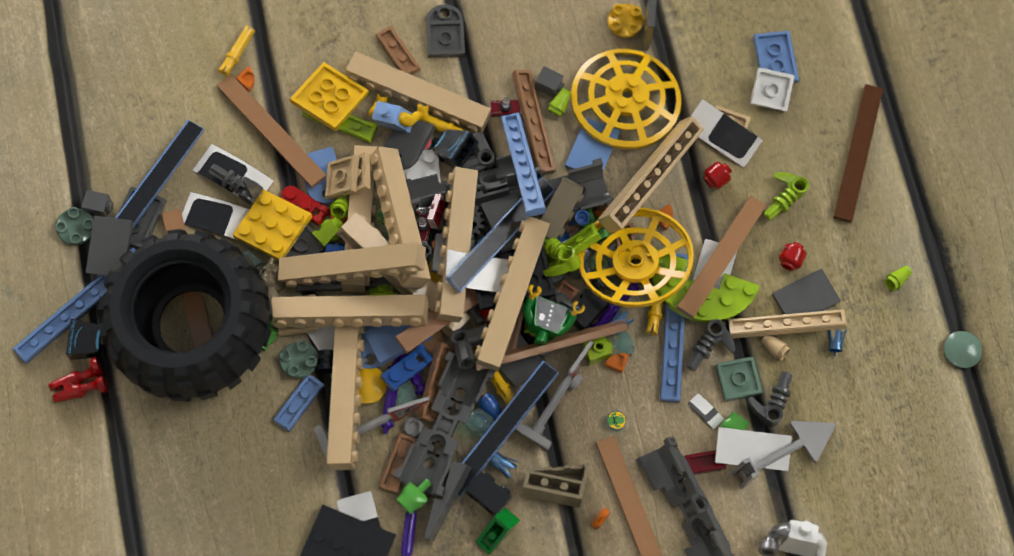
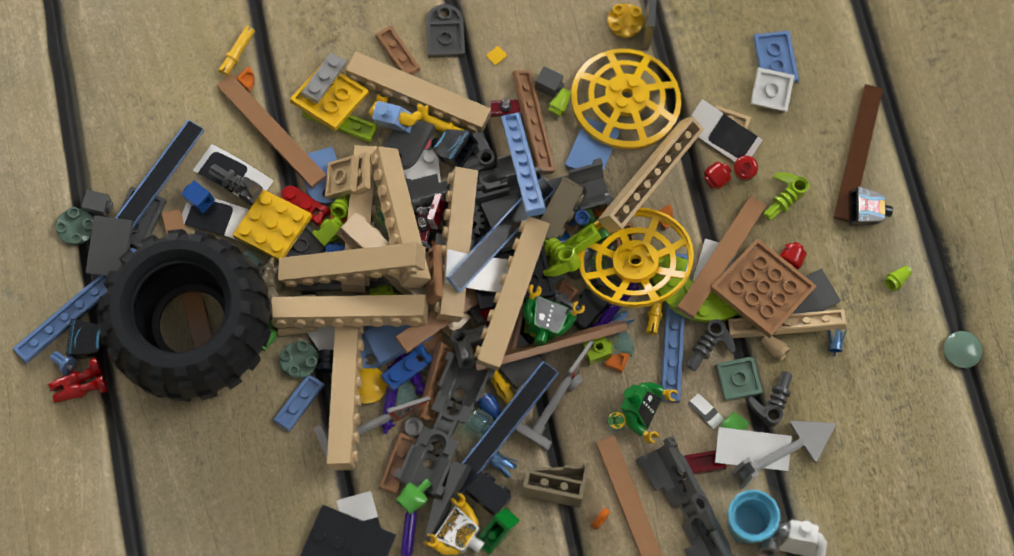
(66, 364): none -> medium blue piece
(198, 196): none -> blue brick
(324, 78): none -> light grey plate
(435, 284): none -> medium nougat tile
(457, 531): none -> torso
(496, 55): none -> yellow sticker
(641, 405): none -> green torso
(745, 168): none -> red head
(753, 517): none -> medium azure piece
(763, 288): none -> medium nougat plate
(867, 207): none -> torso

